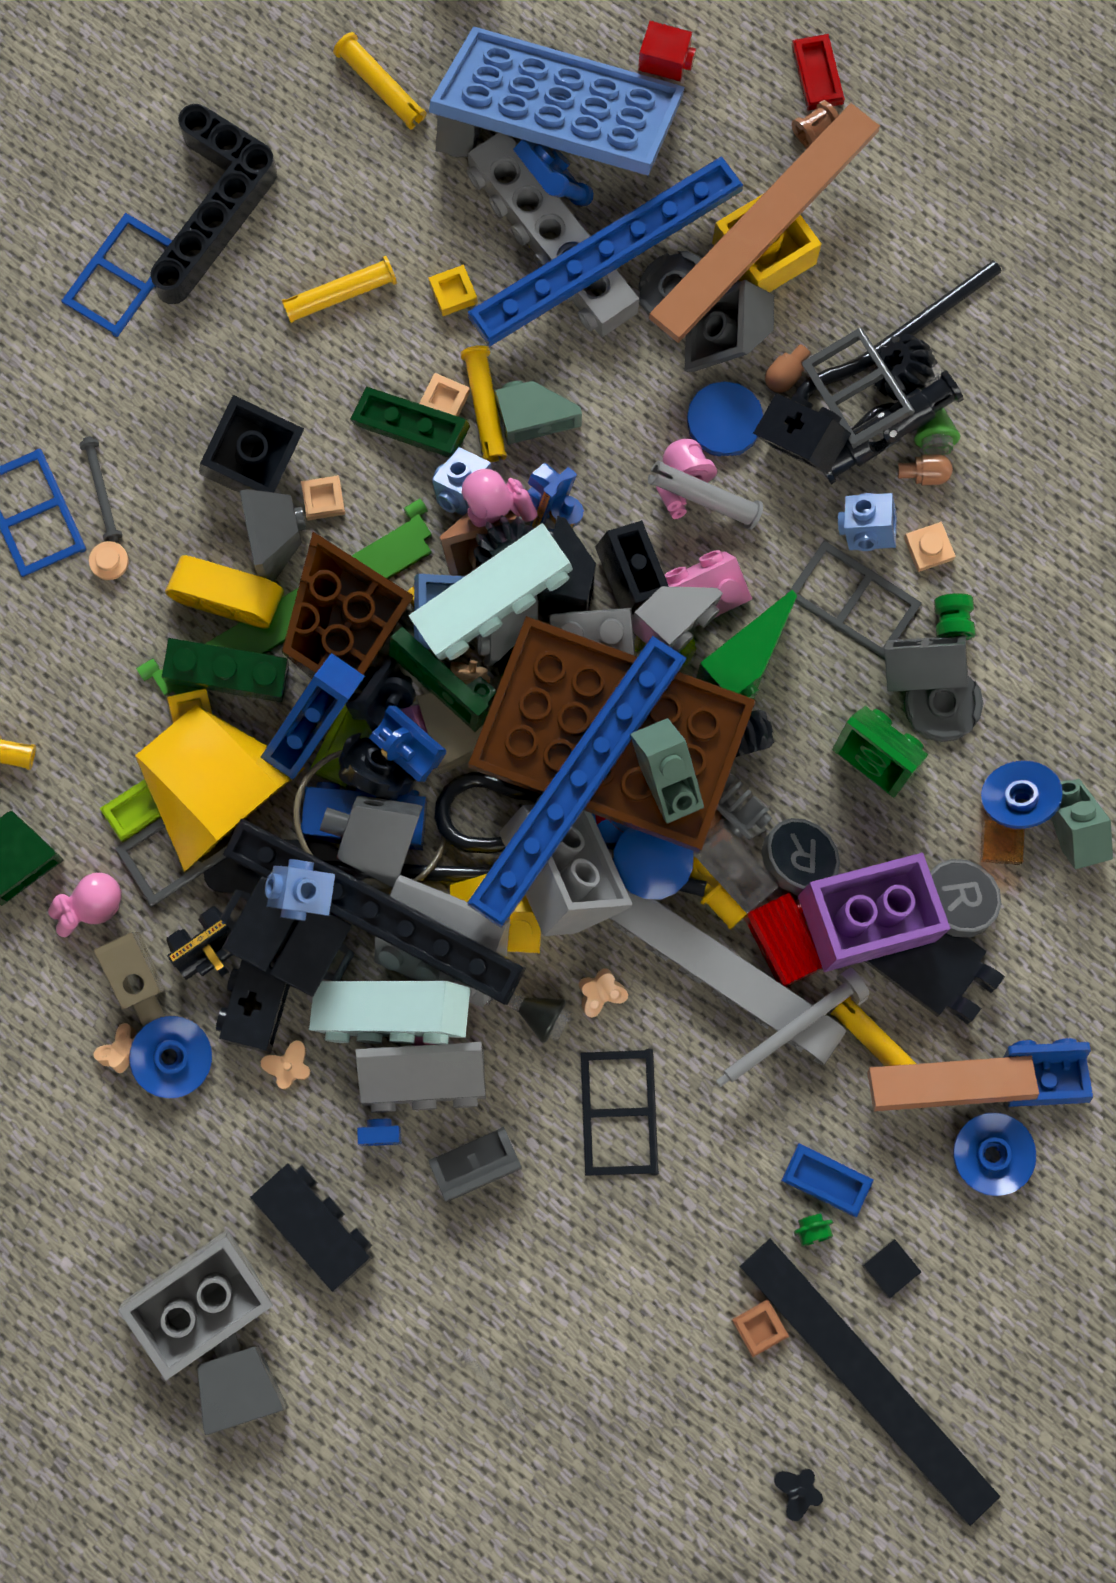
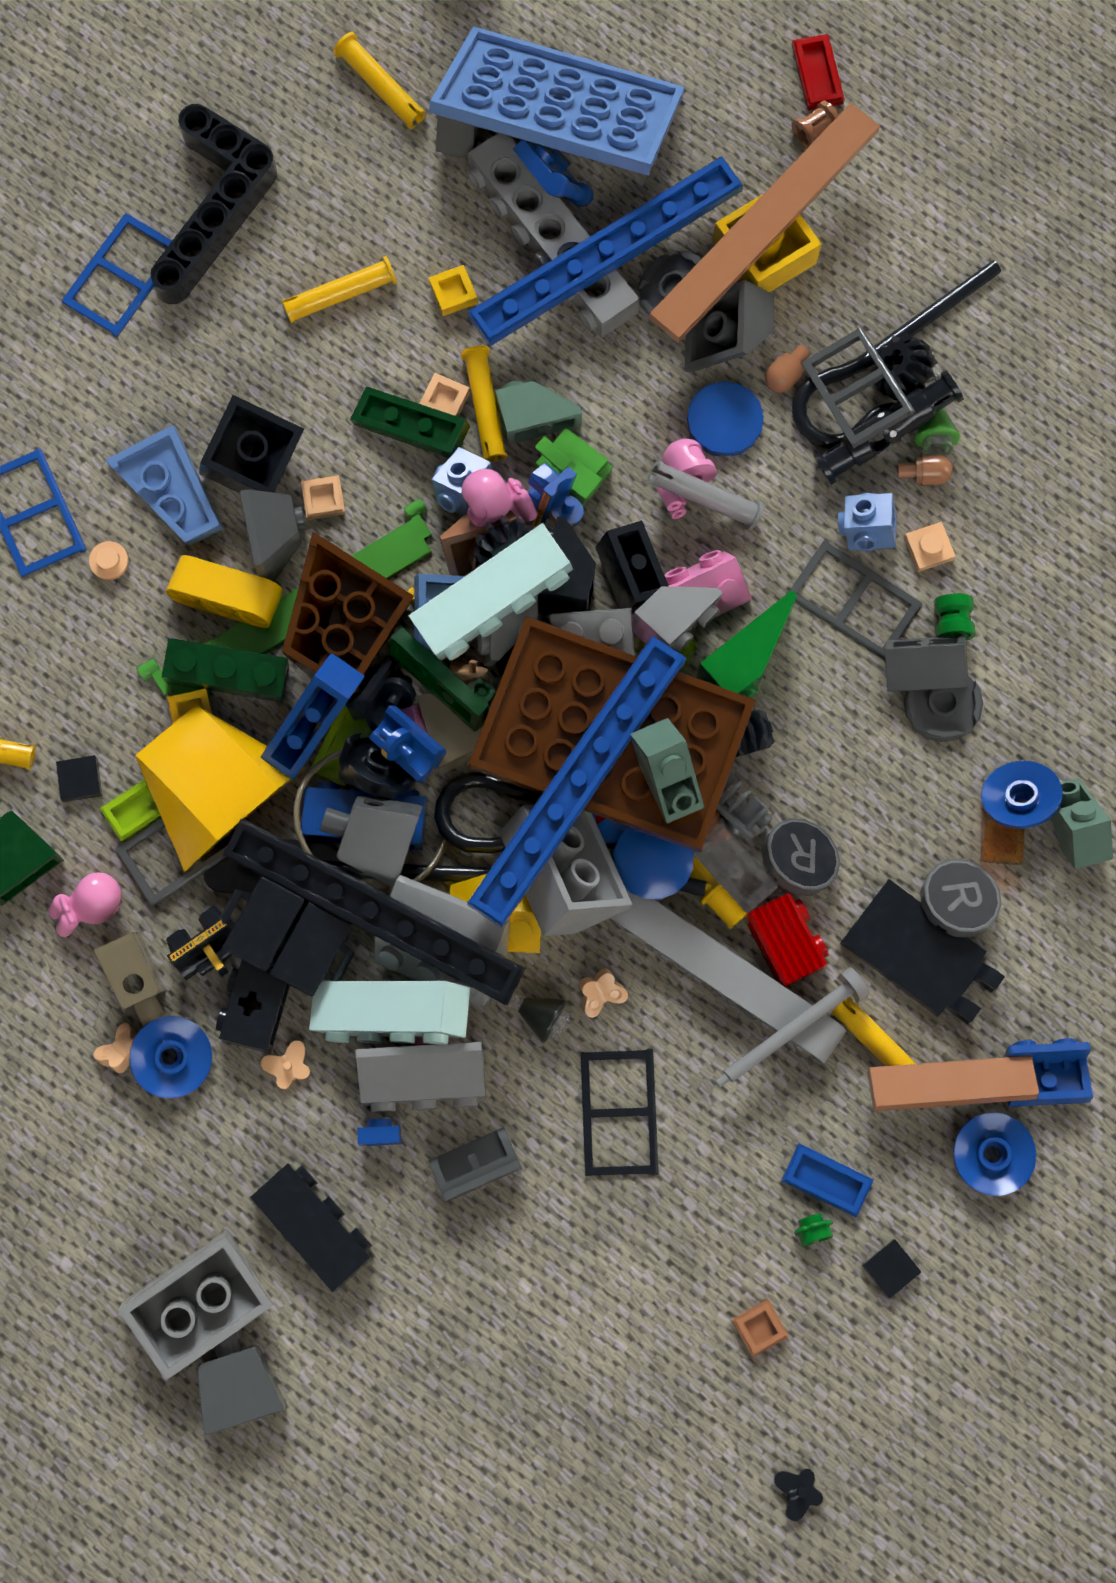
(79, 778): none -> black tile
(89, 445): dark grey axle -> none
(169, 483): none -> medium blue wing
(299, 890): medium blue brick -> none
(576, 454): none -> bright green piece
(666, 51): red brick -> none
(803, 432): black brick -> none
(870, 1382): black tile -> none
(873, 912): medium lavender brick -> none
(879, 750): green slope -> none

